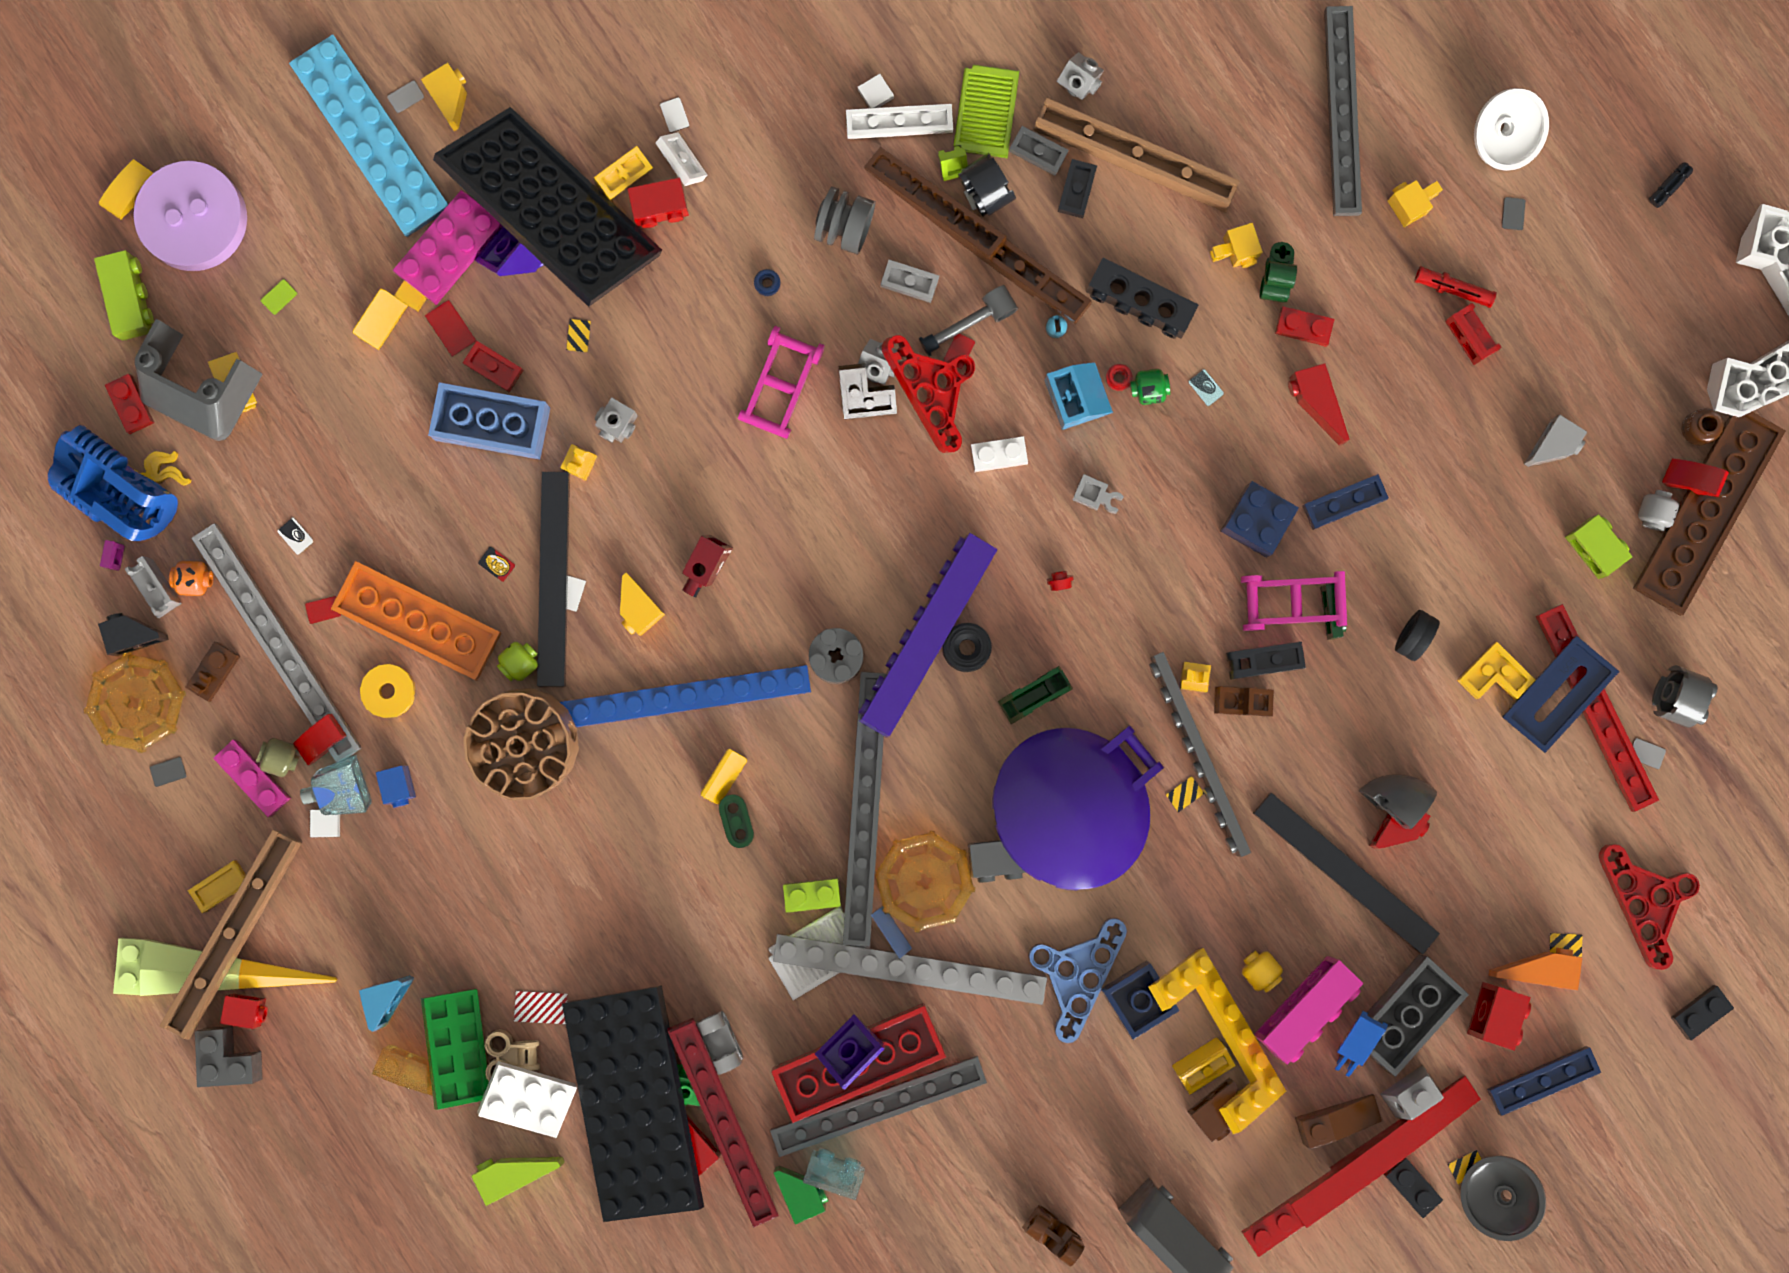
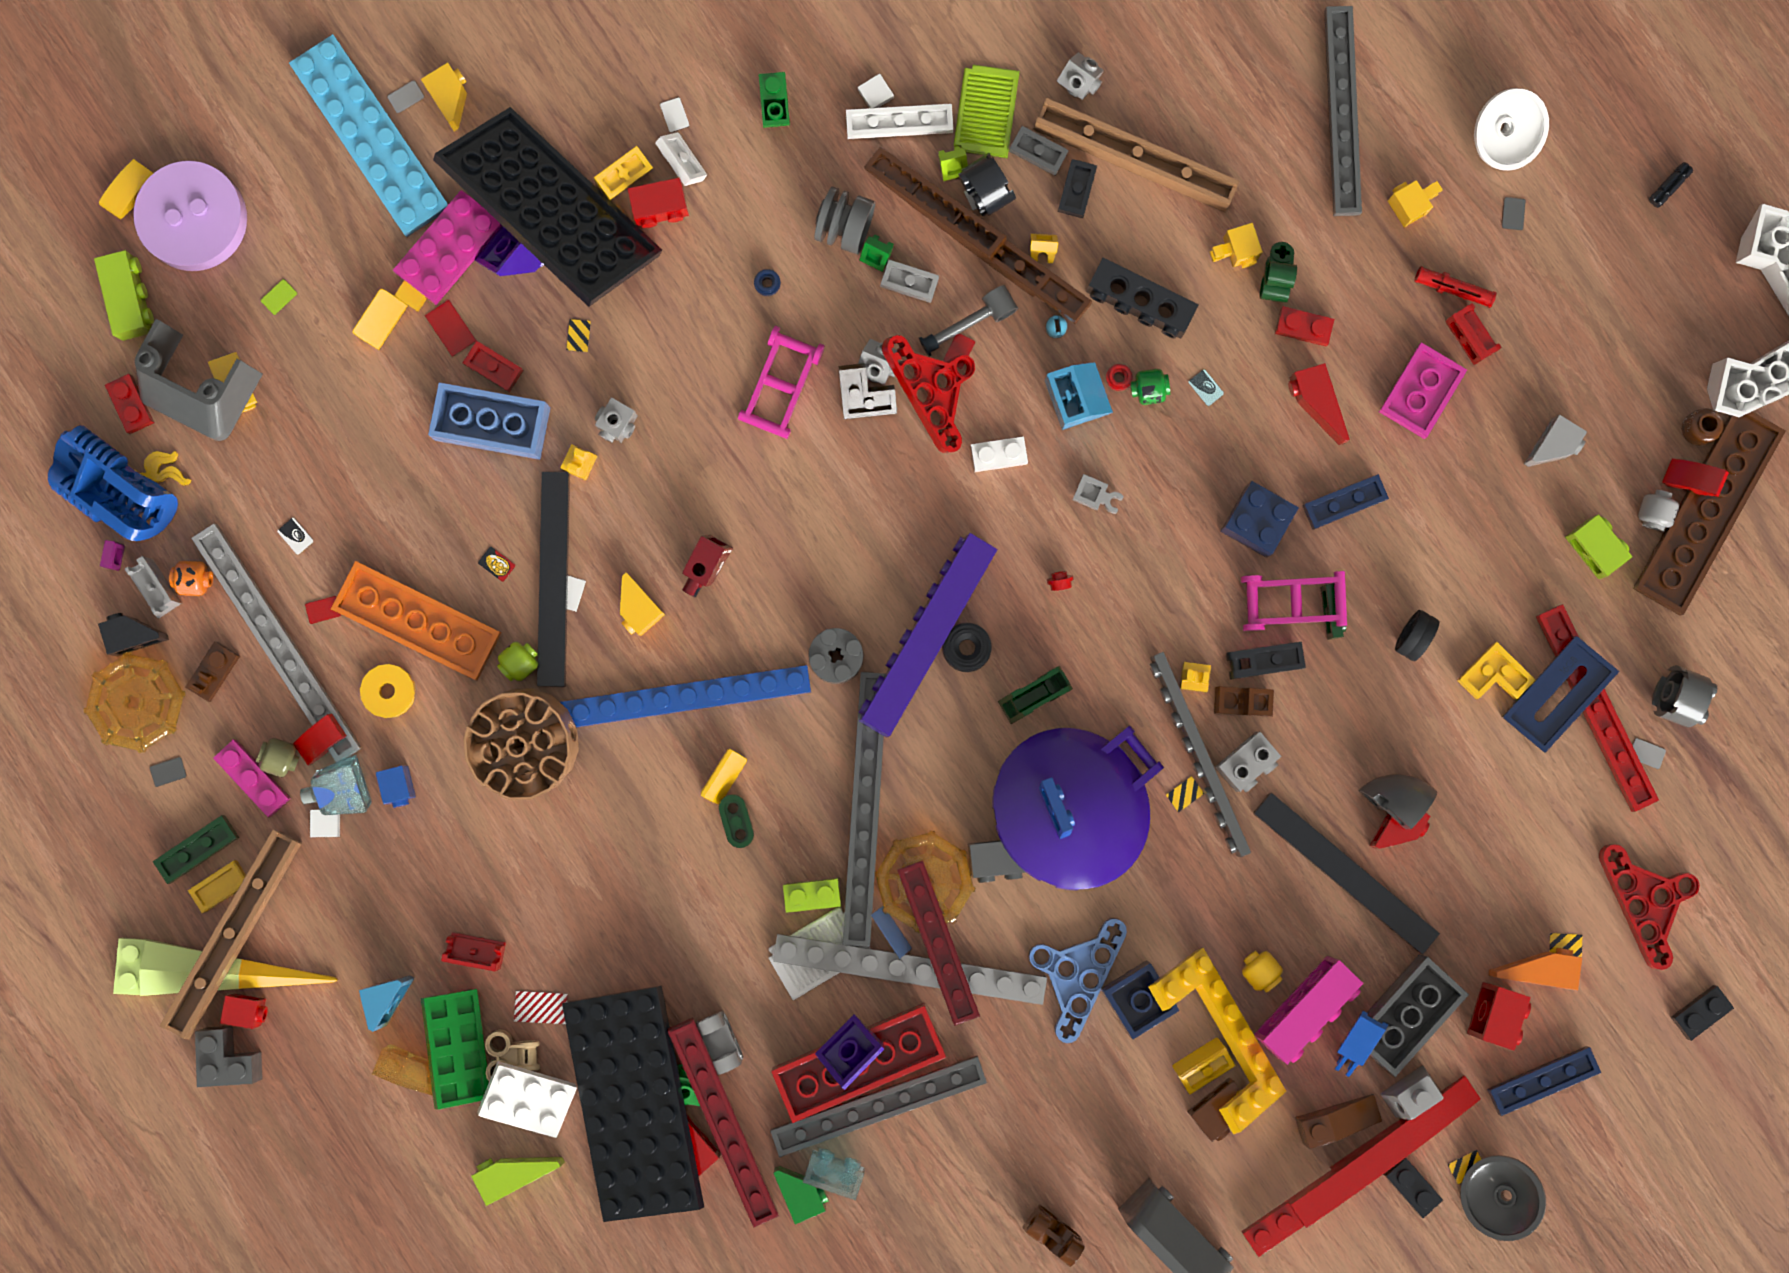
(195, 849): none -> dark green plate
(474, 952): none -> red hinge
(774, 99): none -> green slope
(876, 253): none -> green tile
(938, 943): none -> dark red tile
(1043, 243): none -> yellow tile
(1053, 797): none -> blue plate
(1248, 762): none -> light grey brick
(1422, 390): none -> dark pink plate

